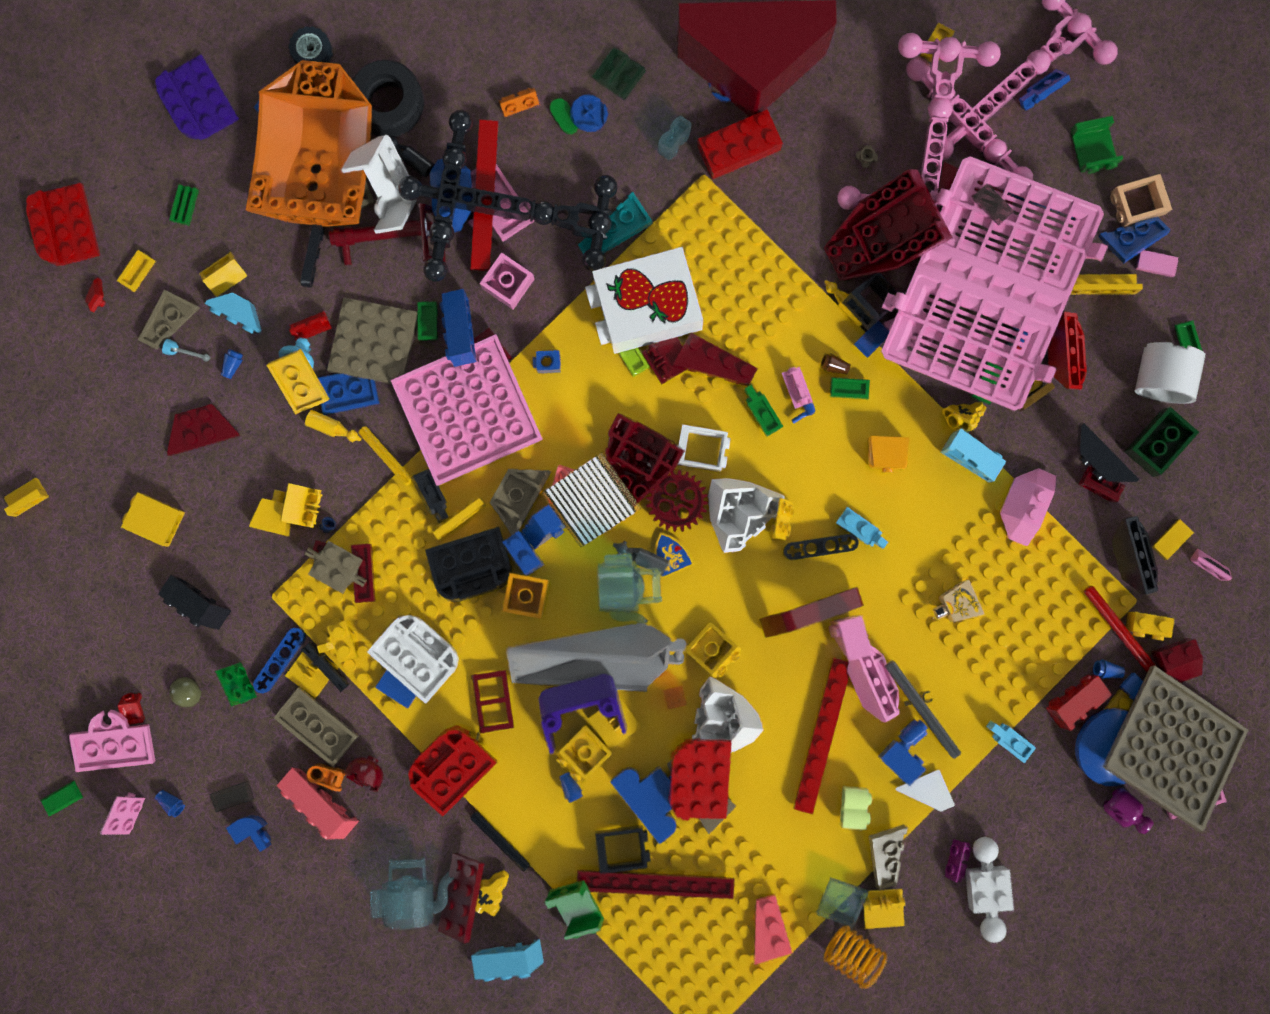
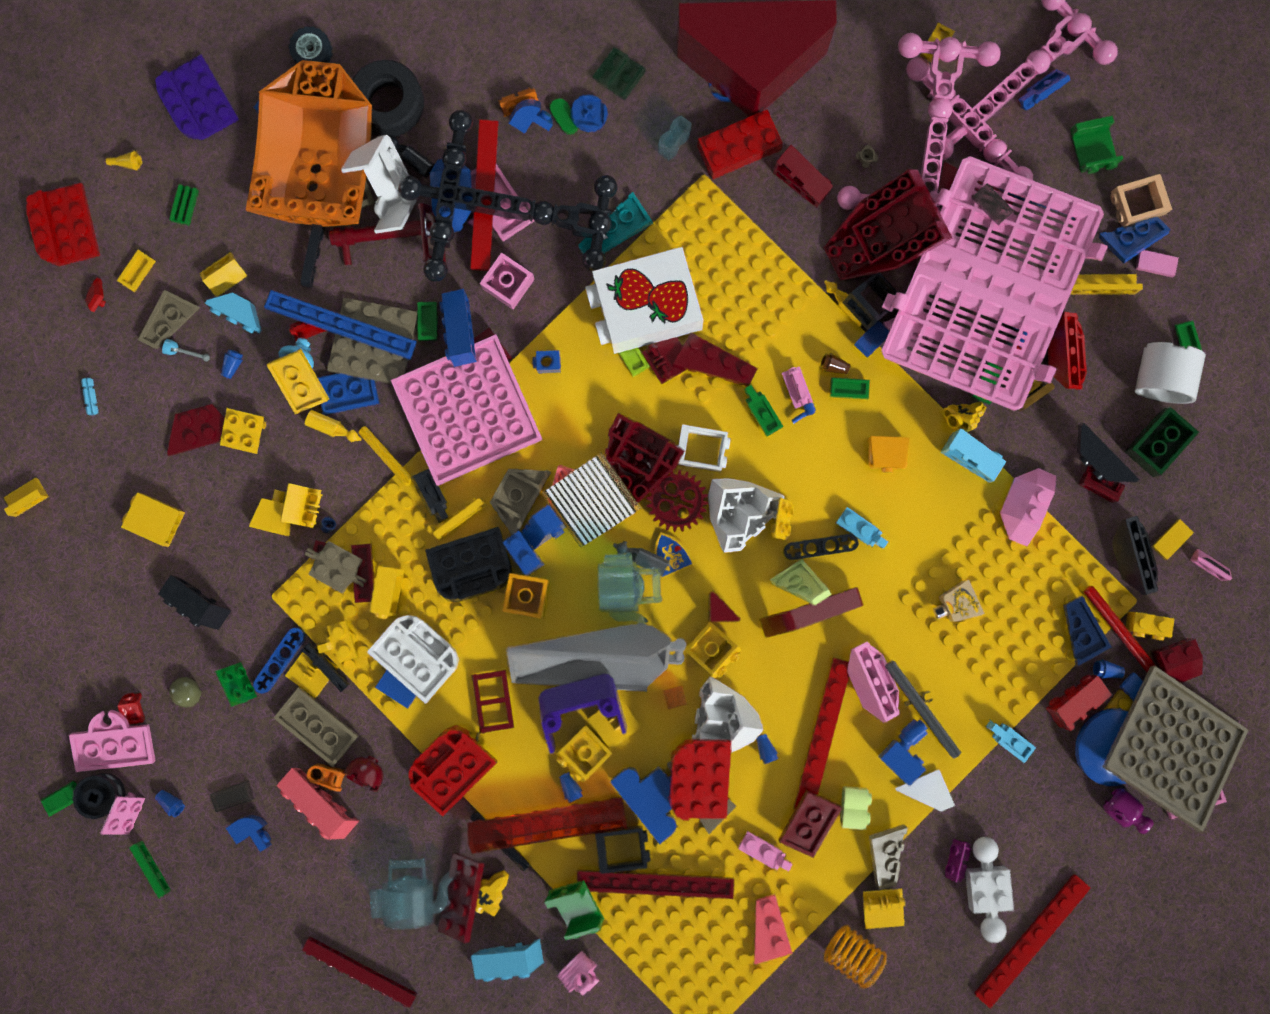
(89, 396): none -> medium azure axle
(96, 794): none -> black wheel
(130, 160): none -> yellow cone
(150, 869): none -> green tile
(242, 430): none -> yellow hinge
(340, 324): none -> blue tile
(359, 971): none -> dark red piece
(386, 592): none -> yellow window
(528, 112): none -> blue brick
(546, 825): none -> clear red brick
(572, 973): none -> bright pink piece
(719, 611): none -> dark red slope
(764, 852): none -> bright pink hinge
(766, 750): none -> blue cone
(802, 176): none -> dark red wedge
(802, 583): none -> yellowish green wing
(810, 823): none -> dark red plate
(842, 902): clear light blue tile -> none
(851, 637): bright pink wedge -> none
(1032, 941): none -> red plate
(1084, 631): none -> dark blue wing

